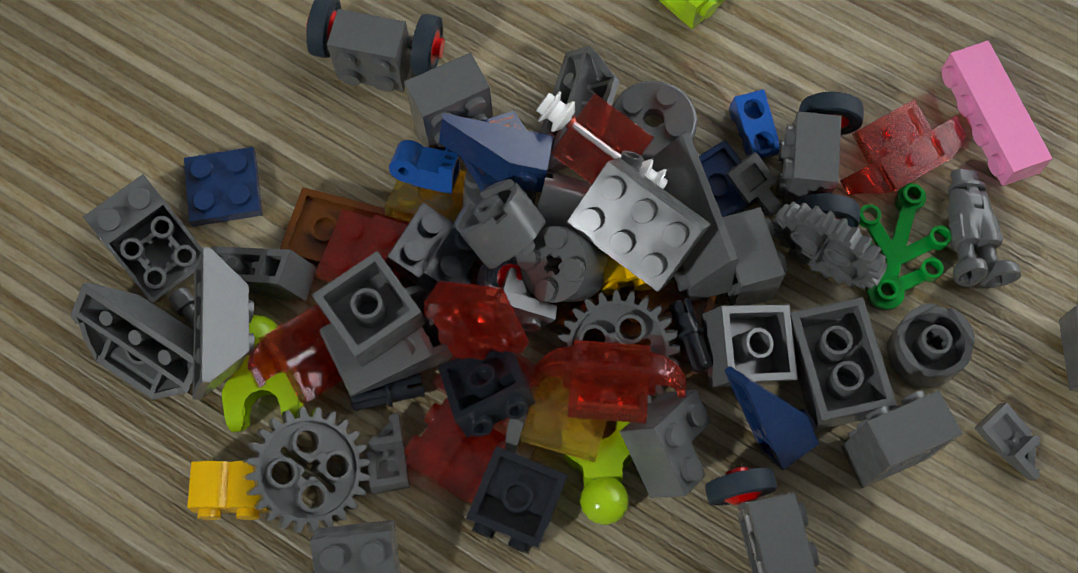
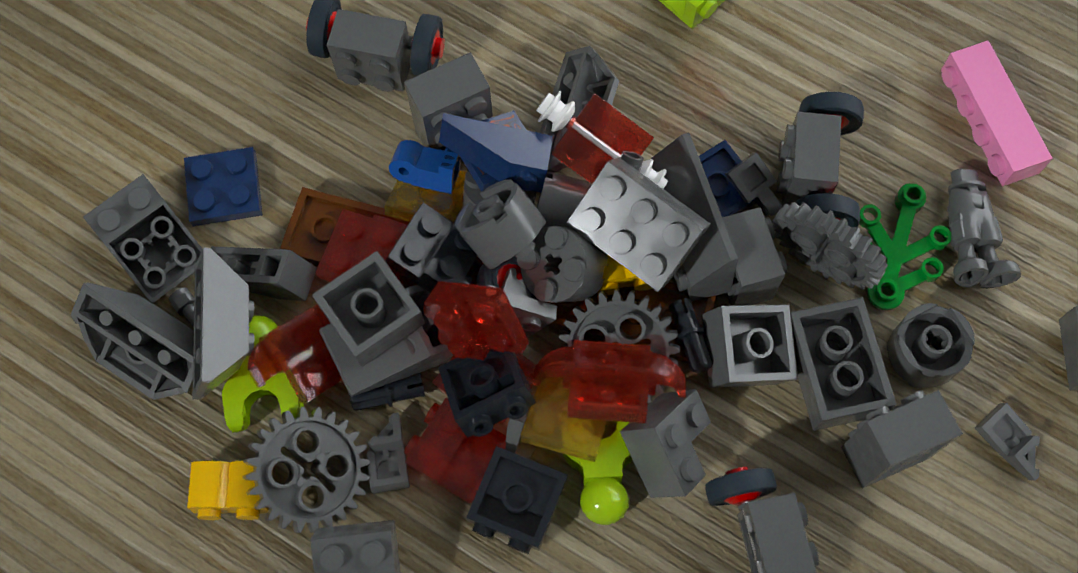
(663, 101): dark grey plate -> none
(755, 124): blue leg -> none
(778, 427): dark blue slope -> none
(902, 149): clear red plate -> none

